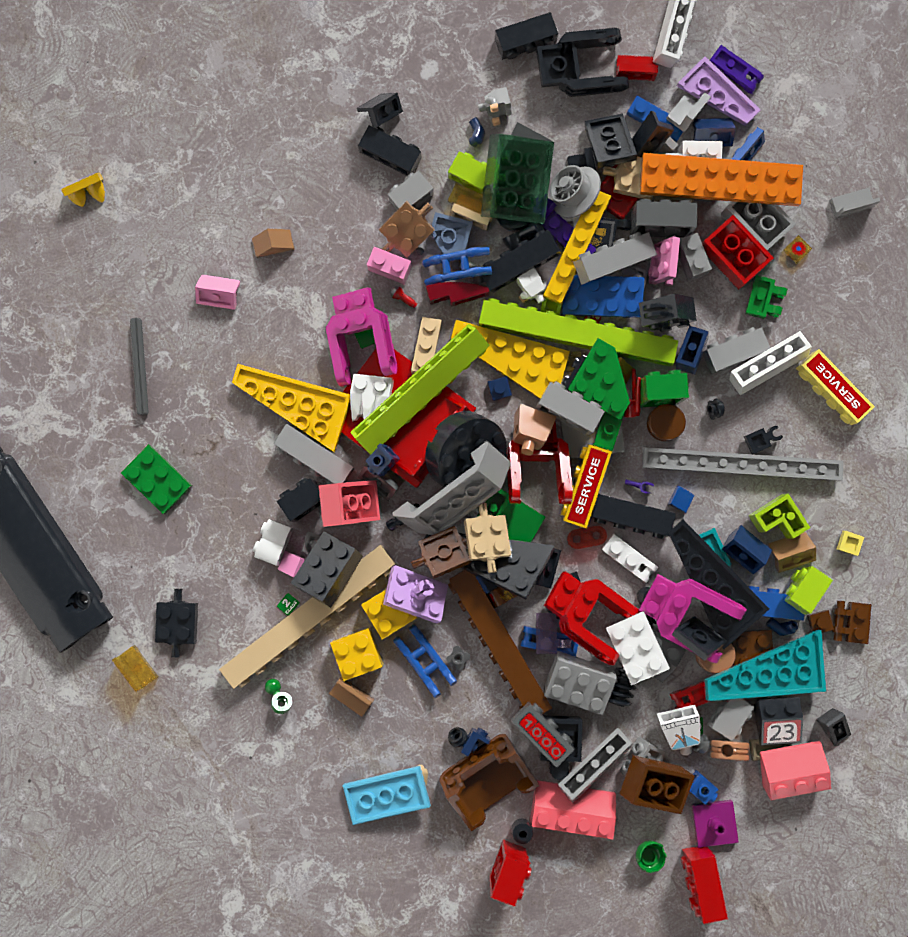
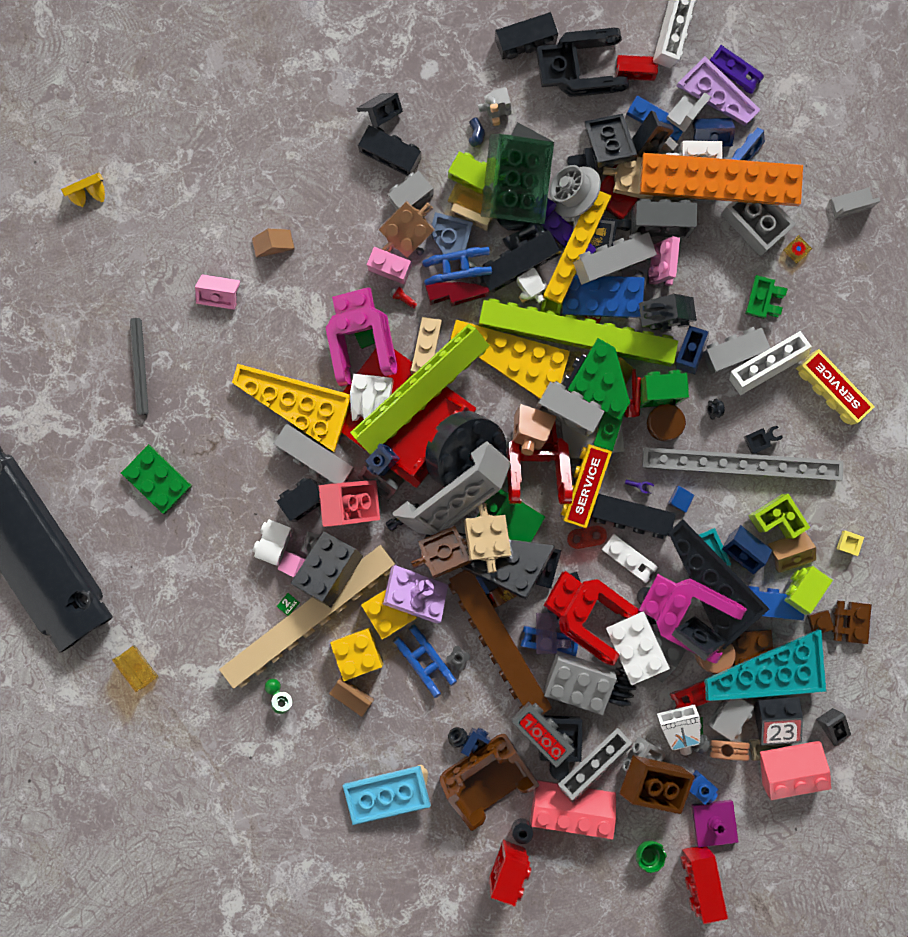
(176, 622): black plate -> none
(499, 388): dark blue plate -> none
(693, 257): light grey brick -> none
(736, 252): red slope -> none
(782, 628): dark blue arm -> none

